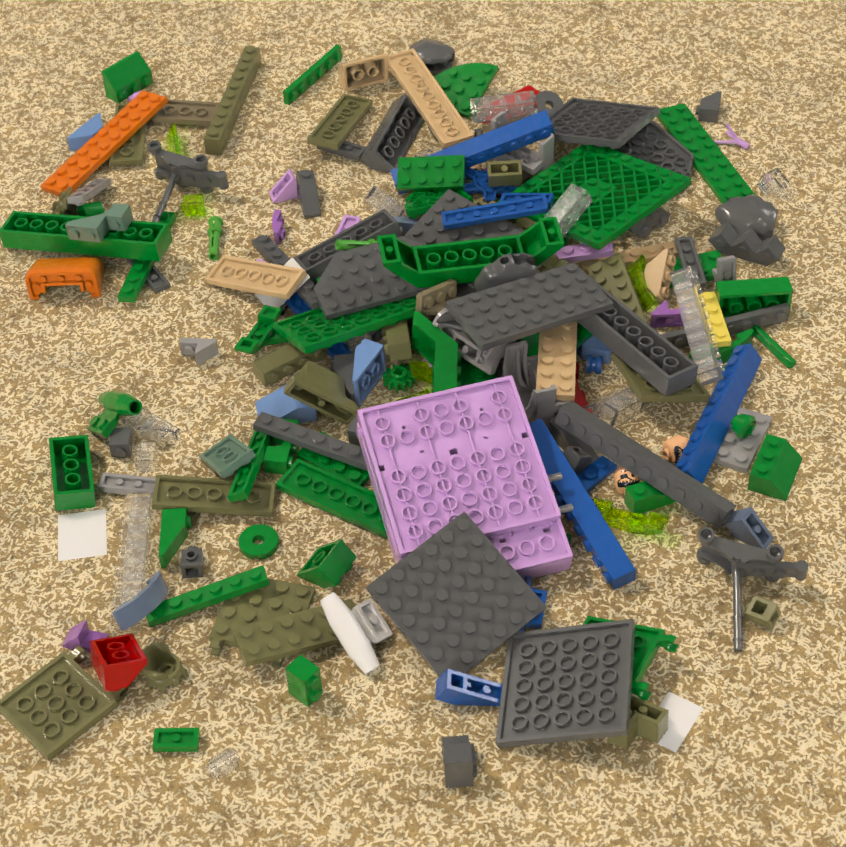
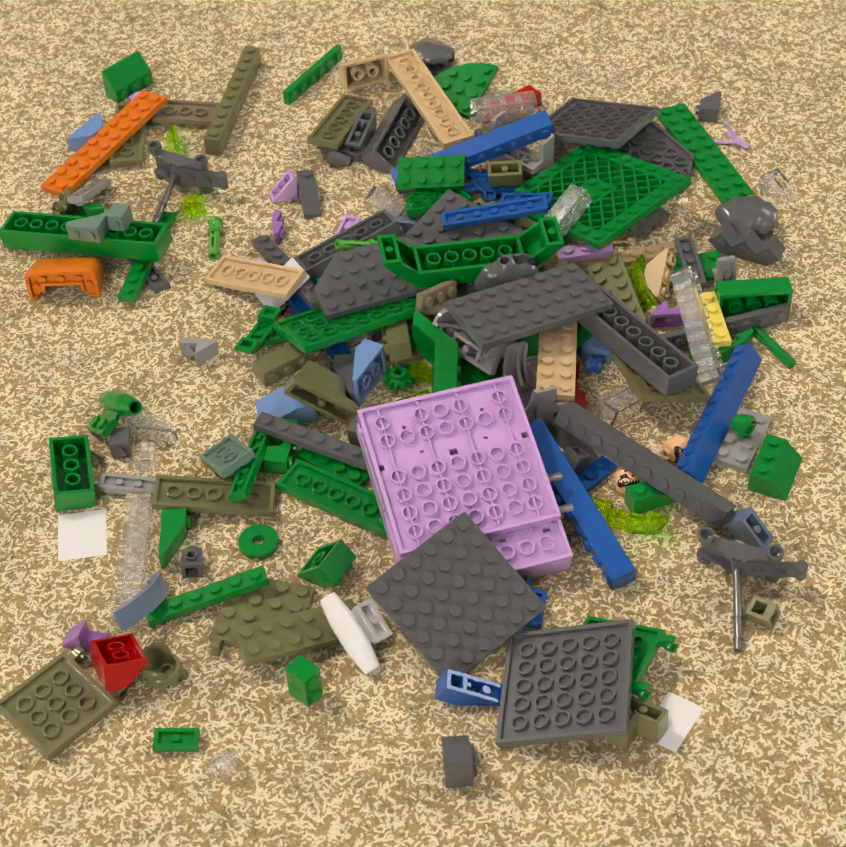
(338, 159): none -> dark grey cone
(362, 129): none -> dark grey slope
(550, 98): dark grey tile -> none

